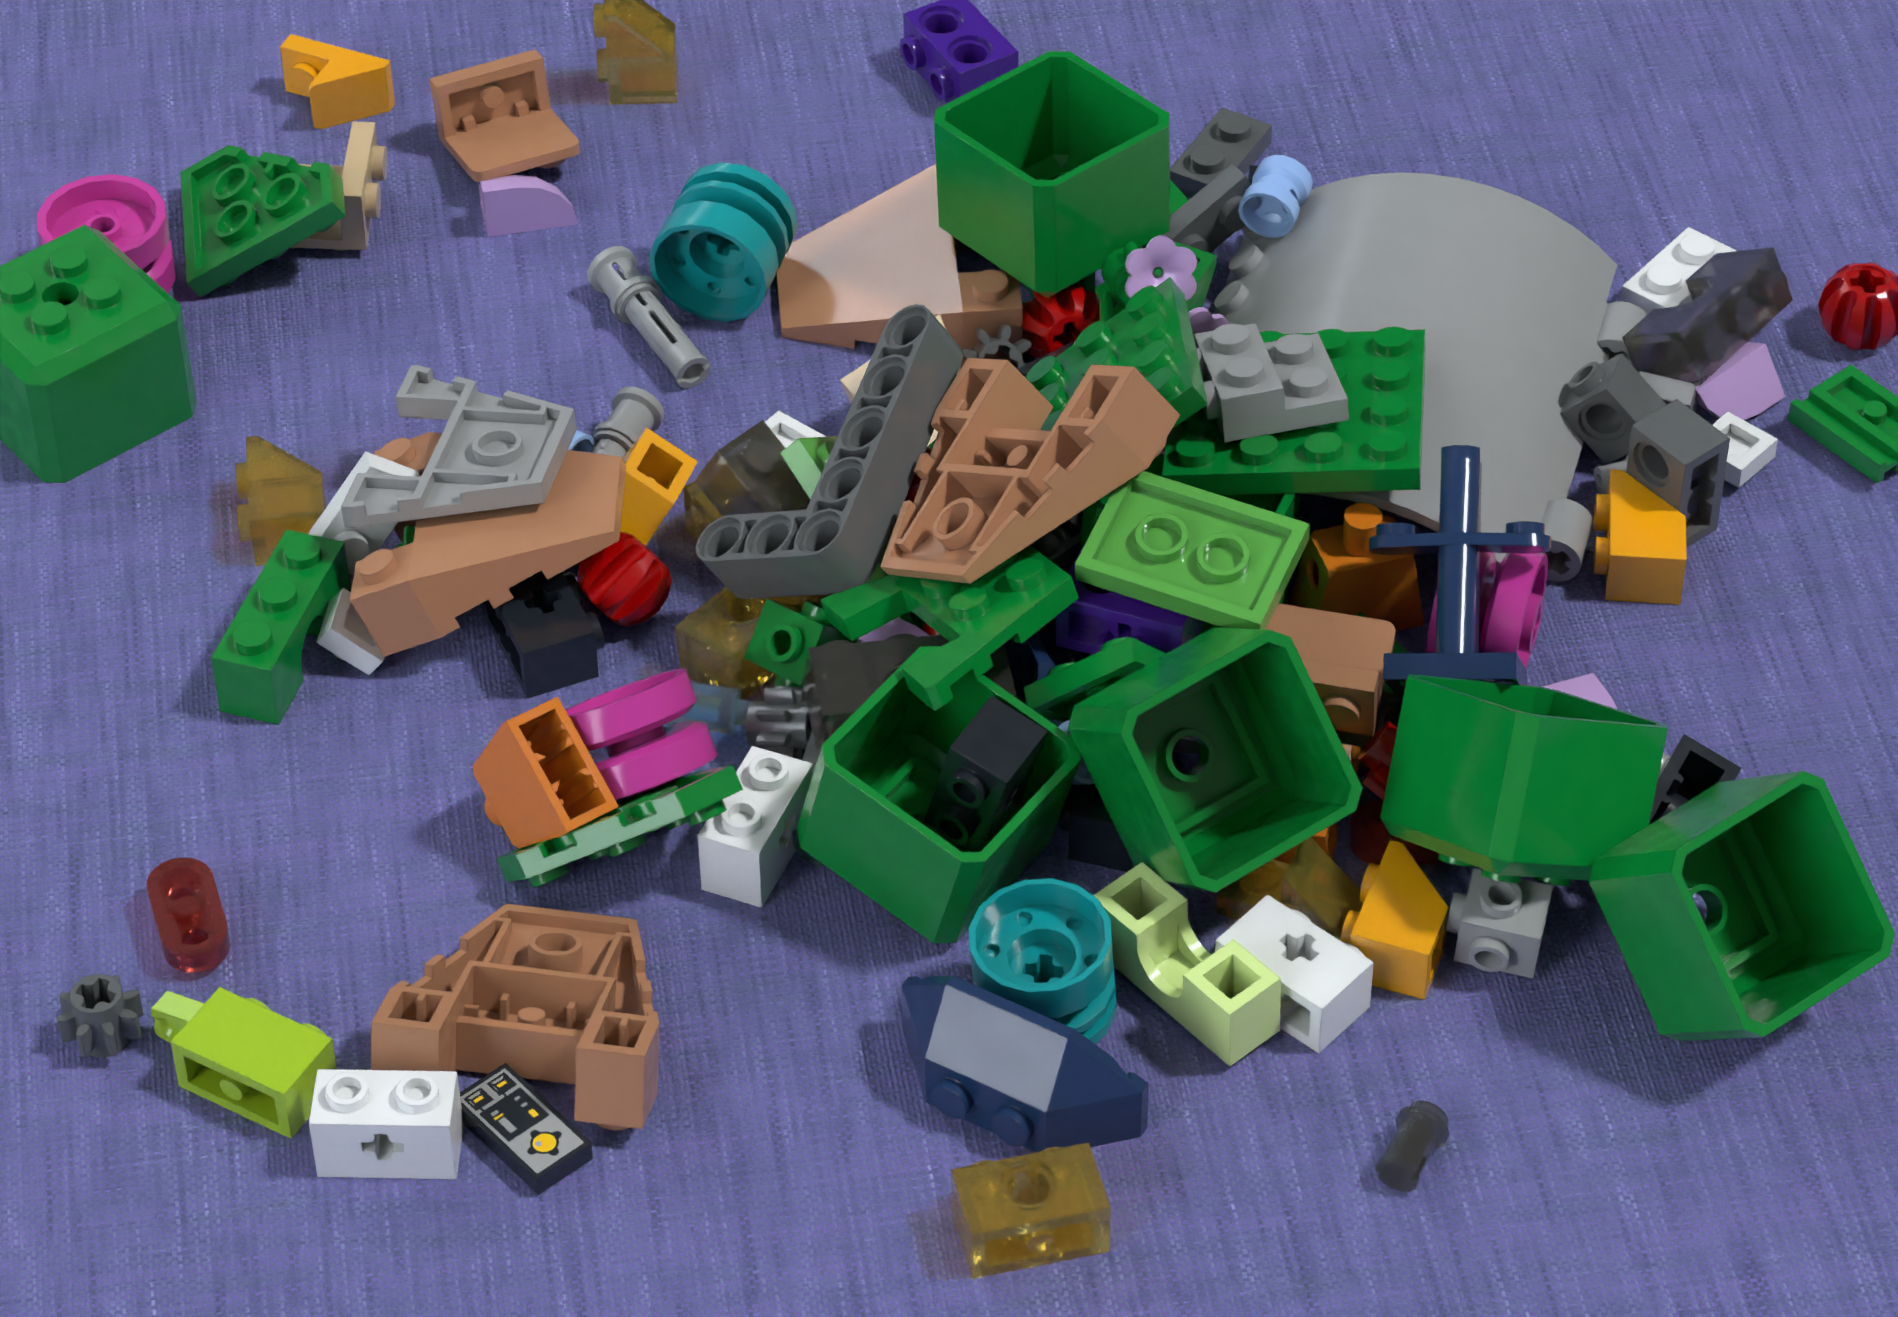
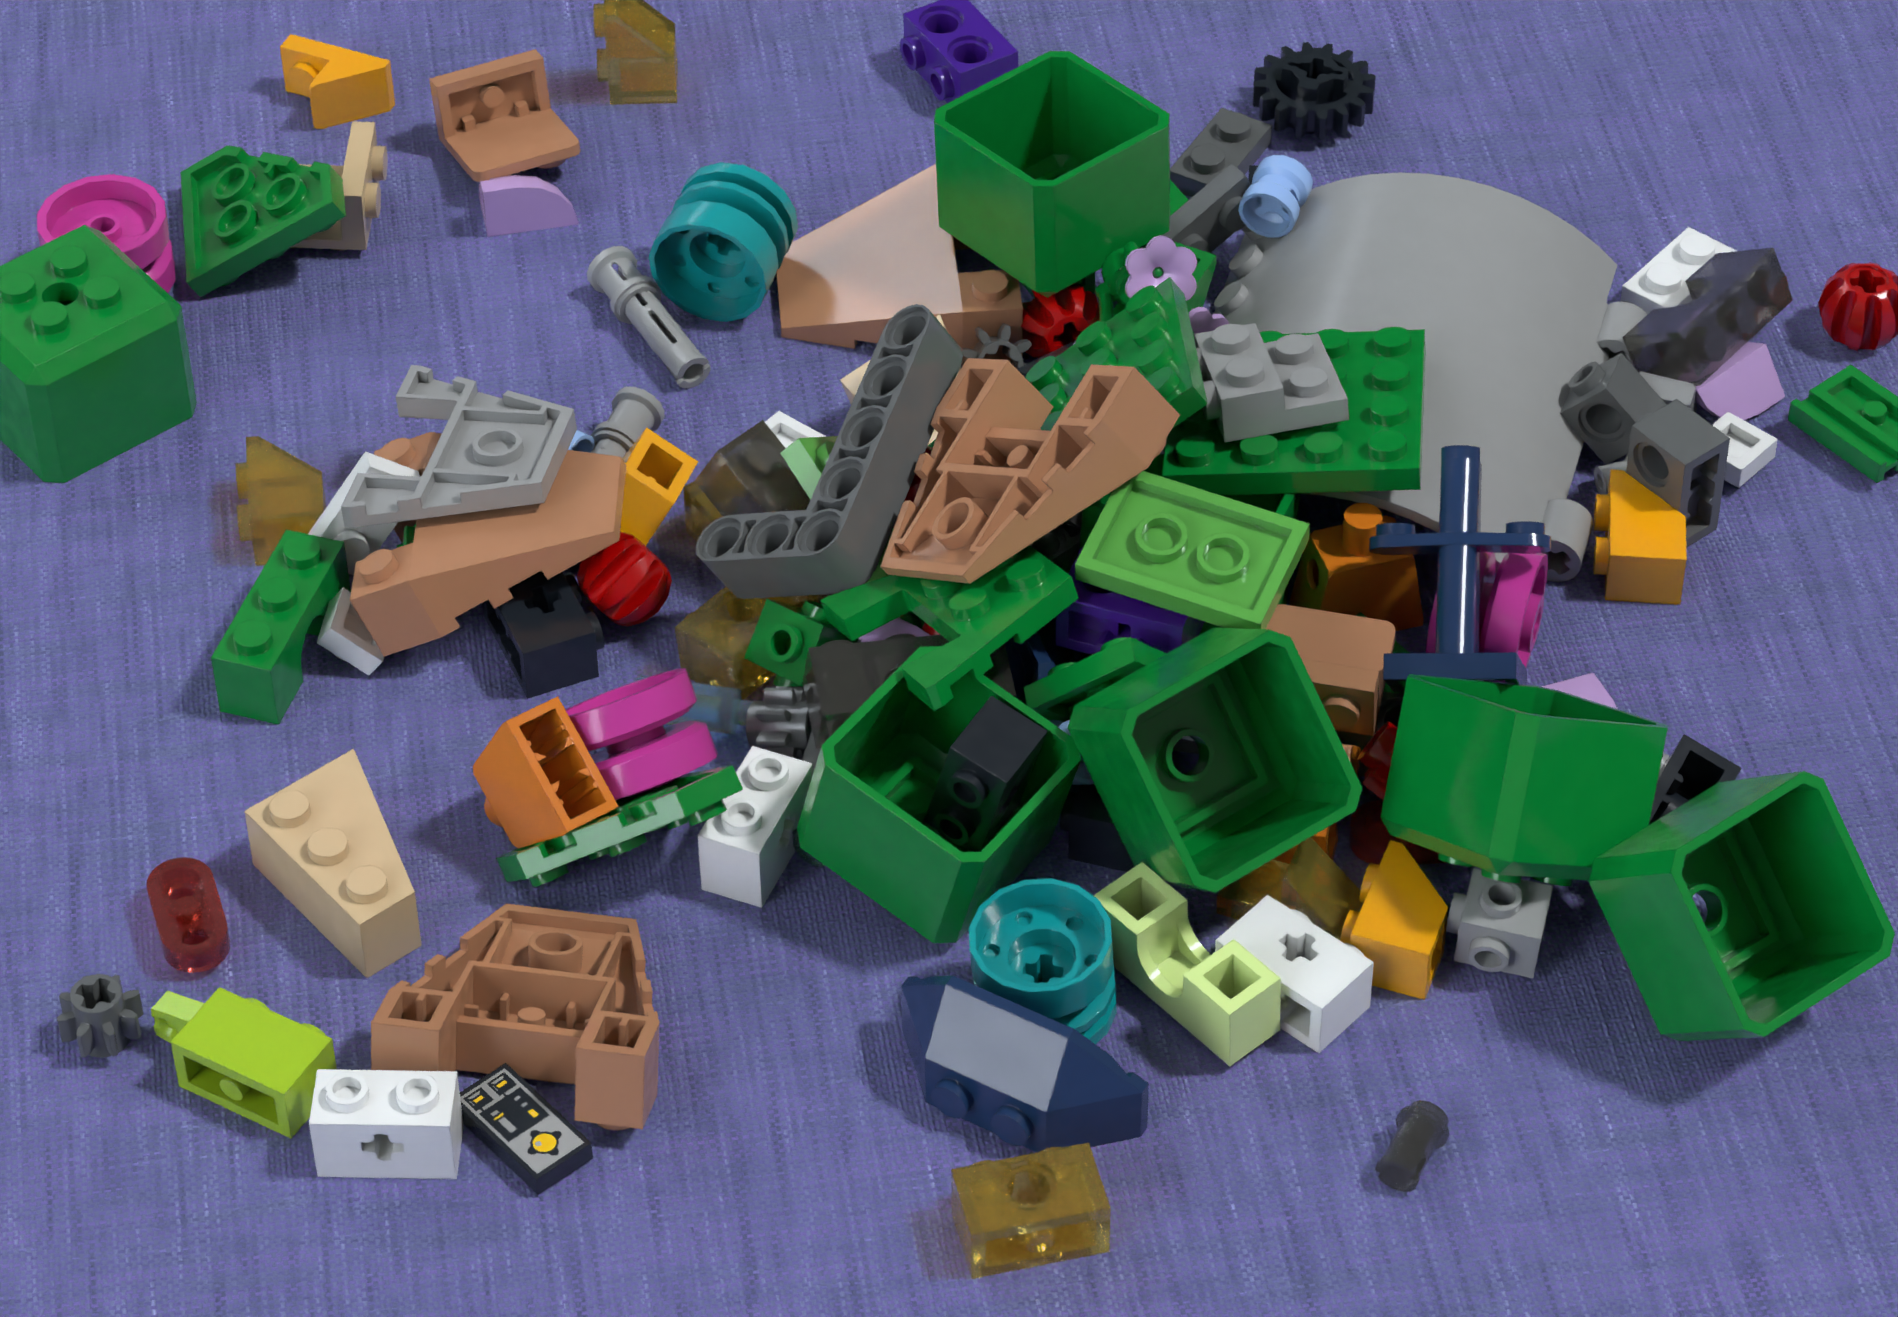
(338, 863): none -> tan wedge
(1313, 90): none -> black gear

